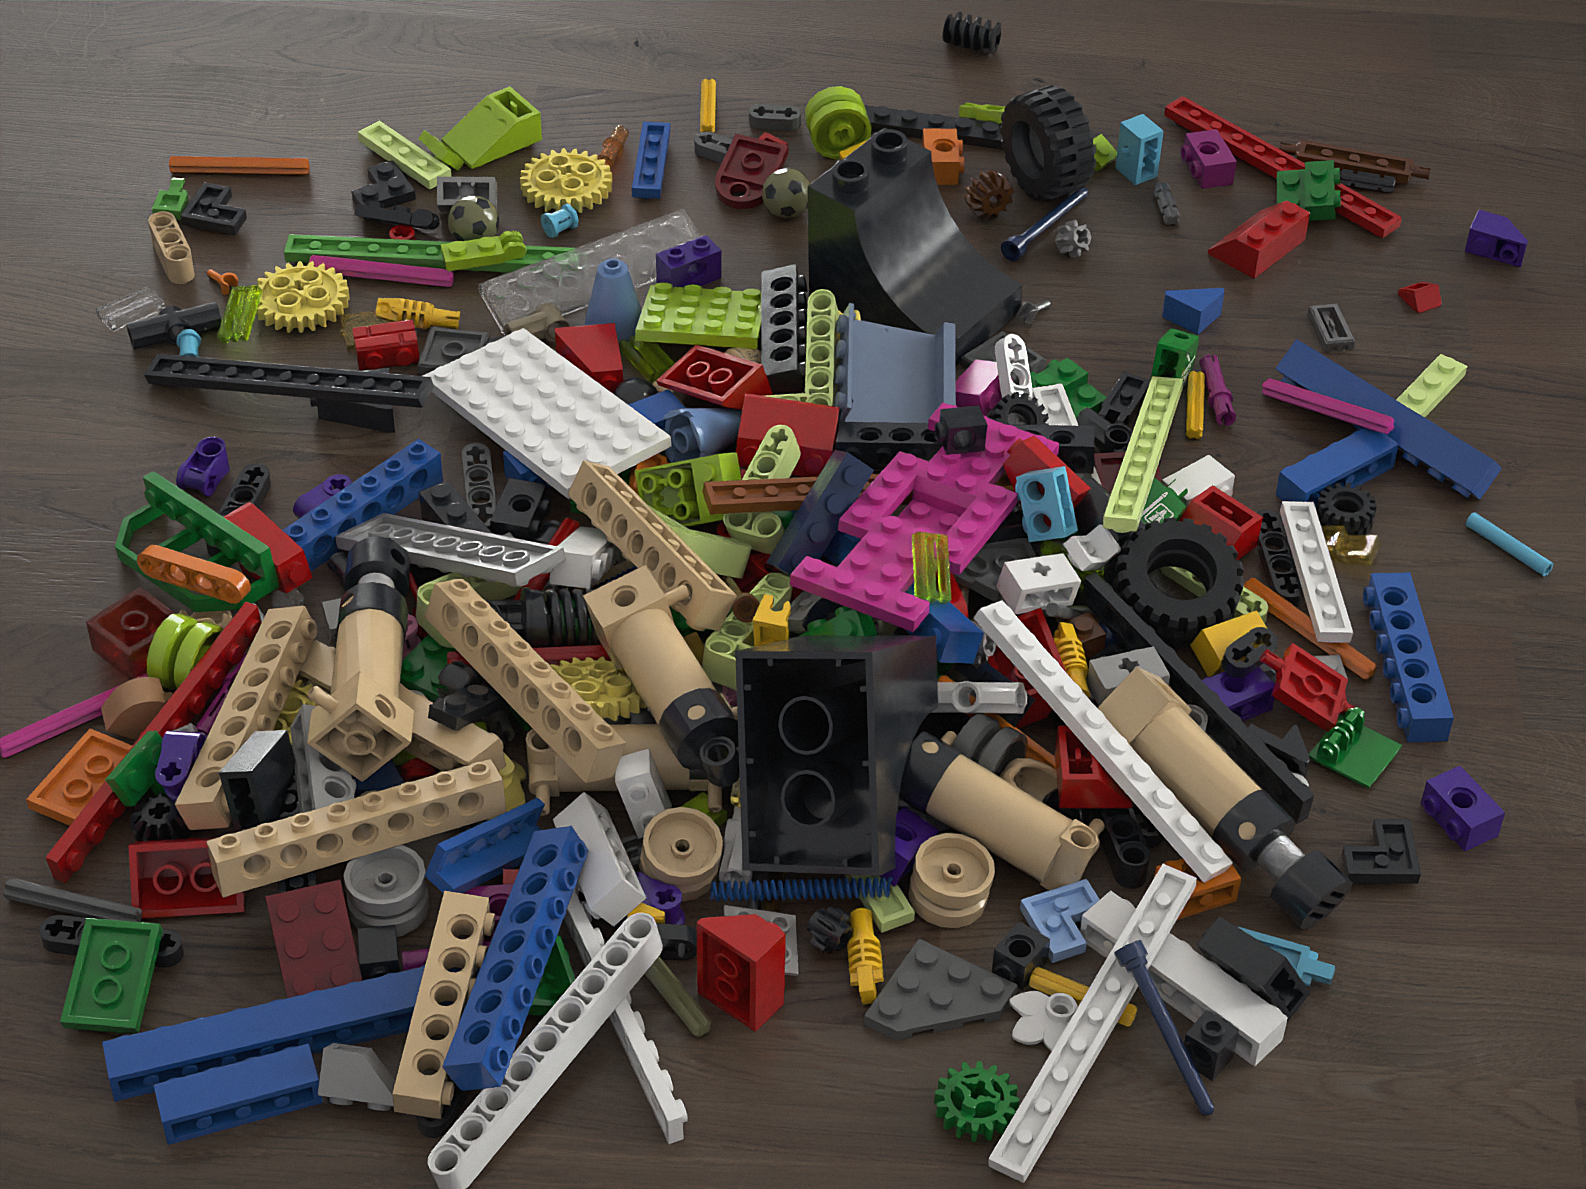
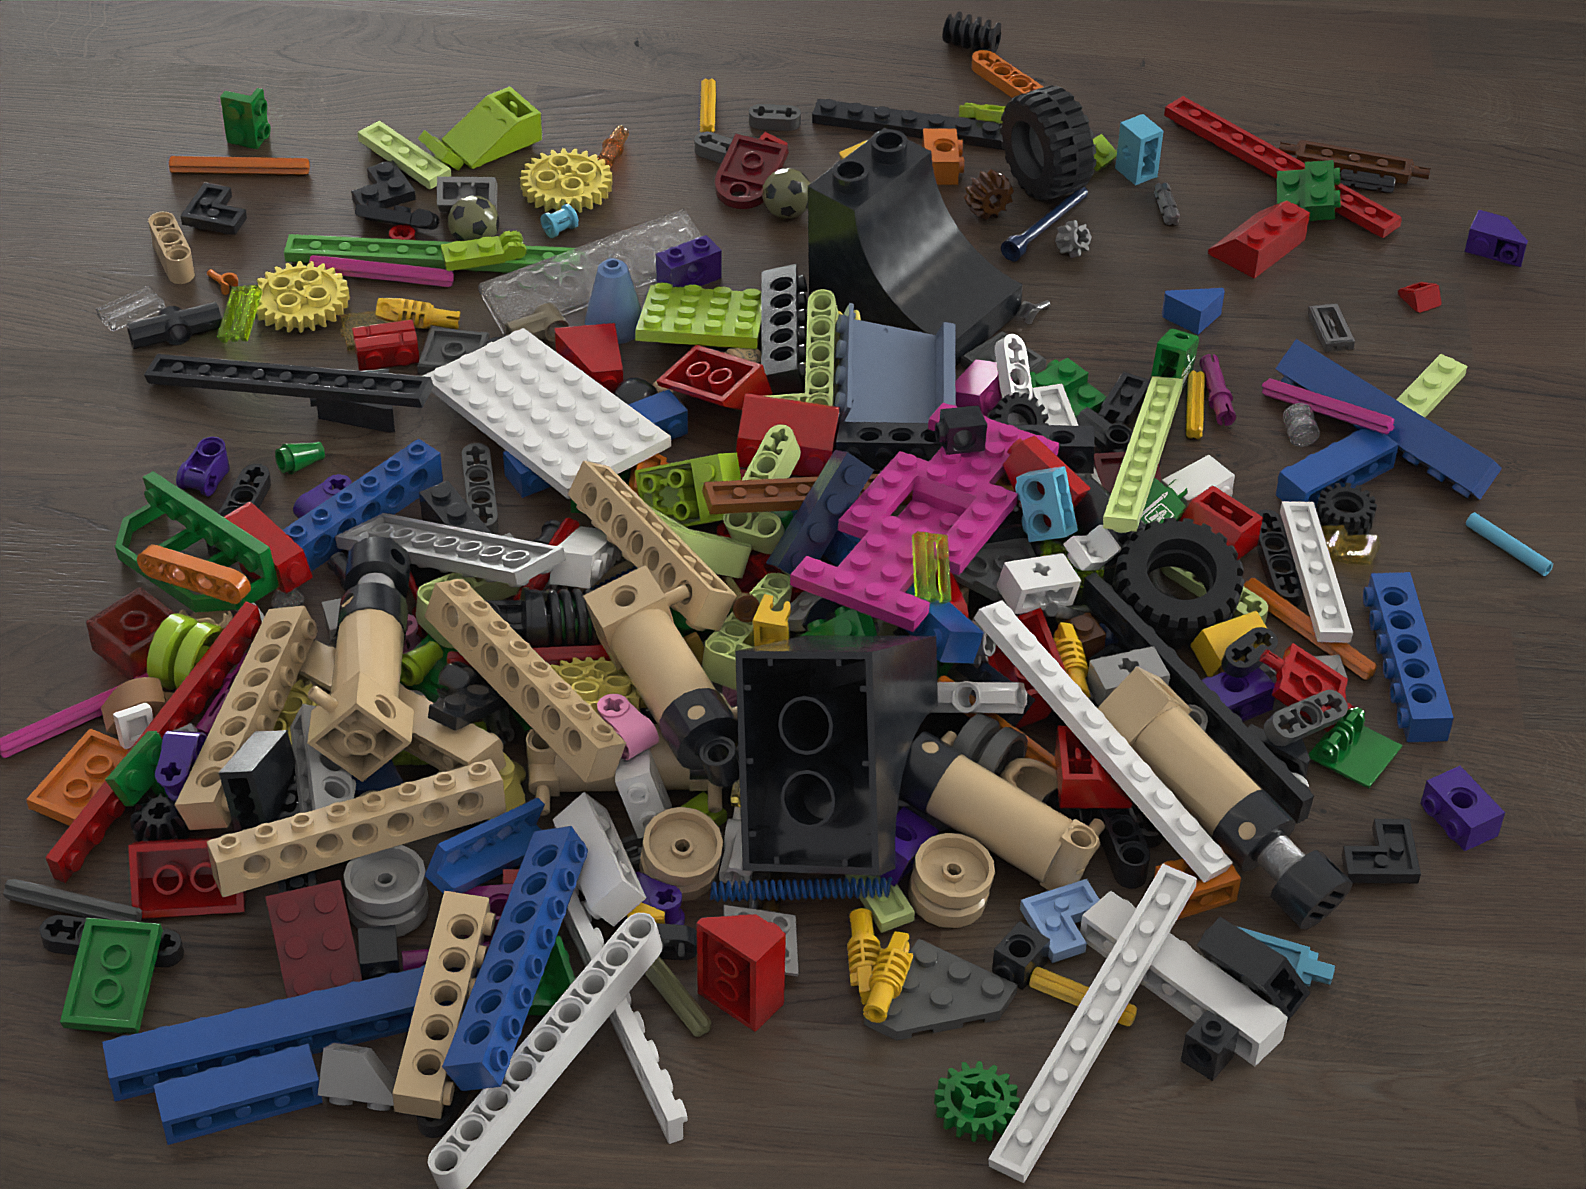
(132, 723): none -> white plate
(173, 200): bright green plate -> none
(188, 342): medium azure pin -> none
(245, 118): none -> green bracket
(296, 456): none -> green cone
(416, 770): red plate -> none
(419, 662): none -> lime cone
(521, 510): black brick -> none
(628, 723): none -> bright pink piece
(651, 160): blue plate -> none
(652, 355): clear neon green tile -> none
(700, 431): medium blue cone -> none
(829, 929): black gear -> none
(836, 121): lime wheel -> none
(888, 977): none -> yellow hinge
(990, 65): none -> orange beam
(1041, 1017): white plate -> none
(1134, 960): dark blue piece -> none
(1208, 158): magenta brick -> none
(1299, 728): none -> dark grey beam
(1301, 425): none -> clear wheel

